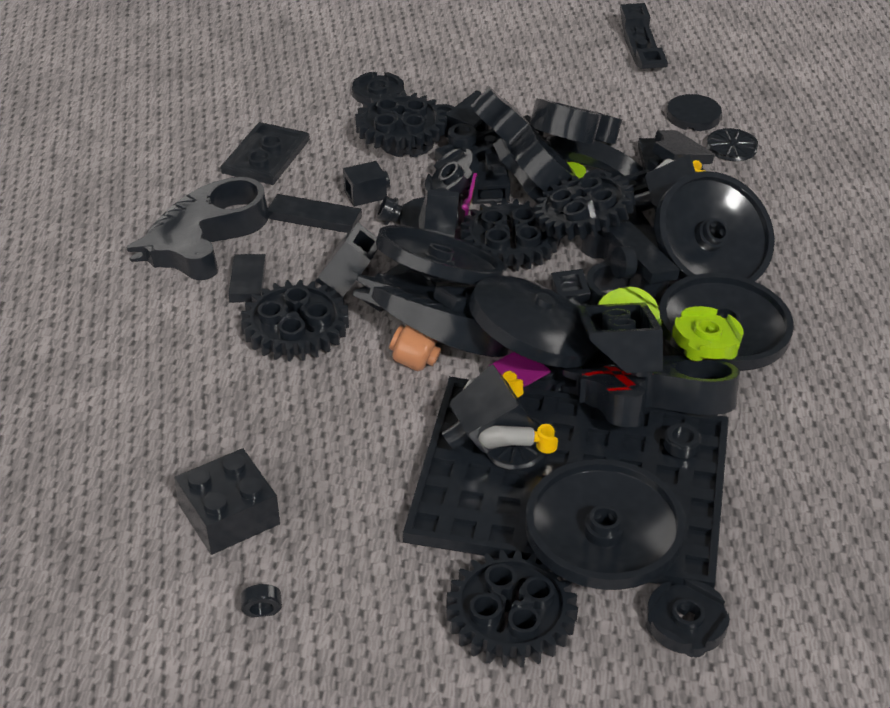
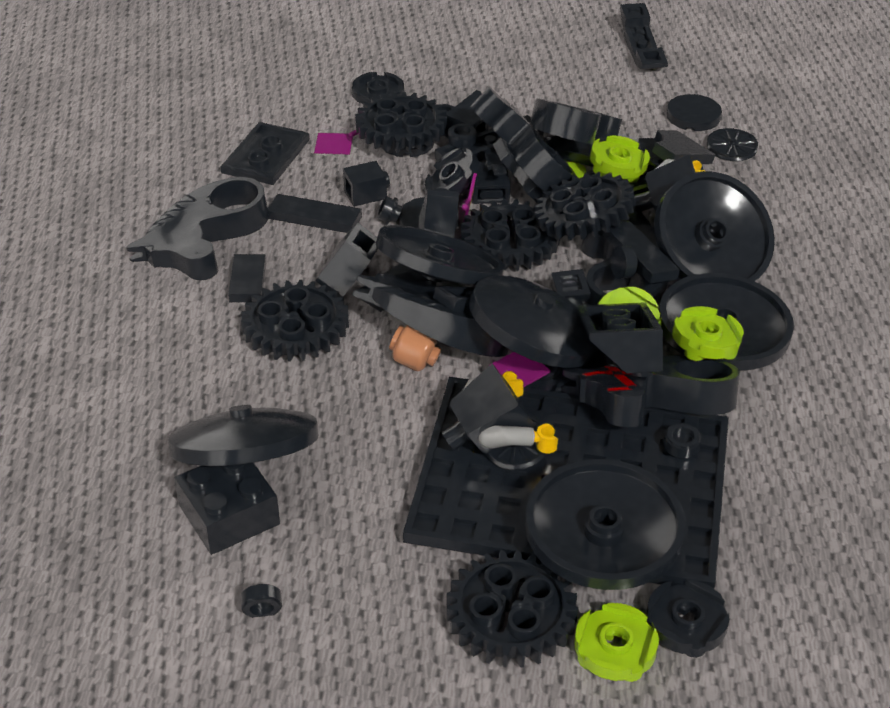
(243, 436): none -> black dish
(334, 143): none -> magenta piece
(611, 661): none -> lime plate
(620, 157): none -> lime plate

